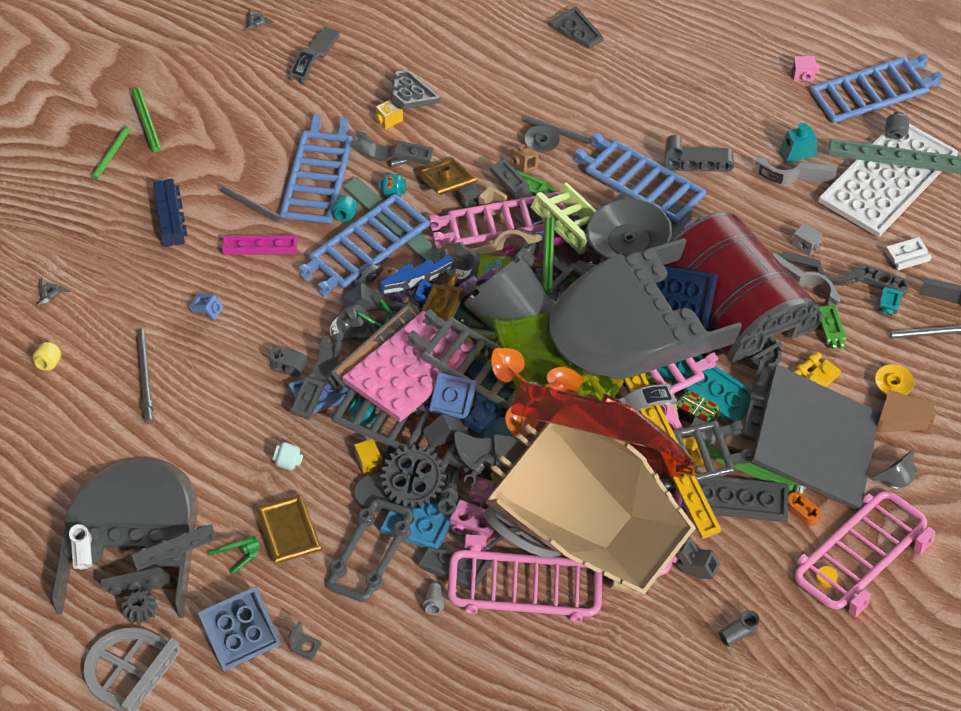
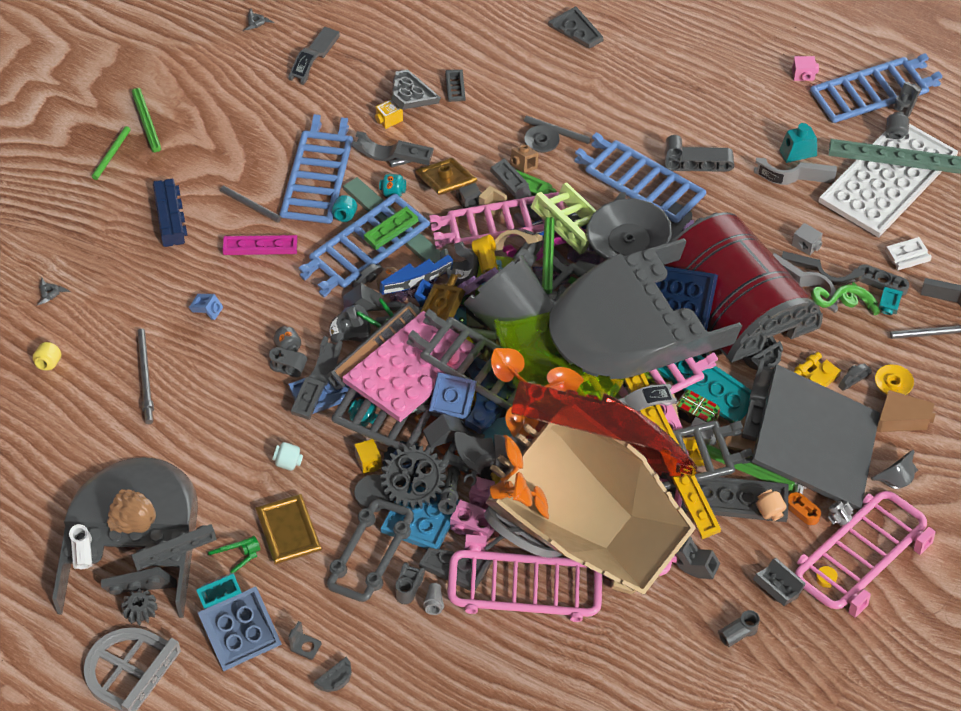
(130, 512): none -> medium nougat hair
(218, 590): none -> teal torso
(287, 339): none -> dark grey head
(336, 677): none -> dark grey plate
(391, 228): none -> bright green plate
(410, 580): none -> dark grey piece
(452, 75): none -> dark grey slope
(484, 249): none -> yellow piece
(520, 491): none -> orange plant
(771, 505): none -> light nougat head
(780, 582): none -> dark grey bracket
(832, 327): bright green hinge -> none
(840, 513): none -> light grey gear
(848, 300): none -> bright green plant
(854, 375): none -> dark grey plate
(907, 98): none -> dark grey hips

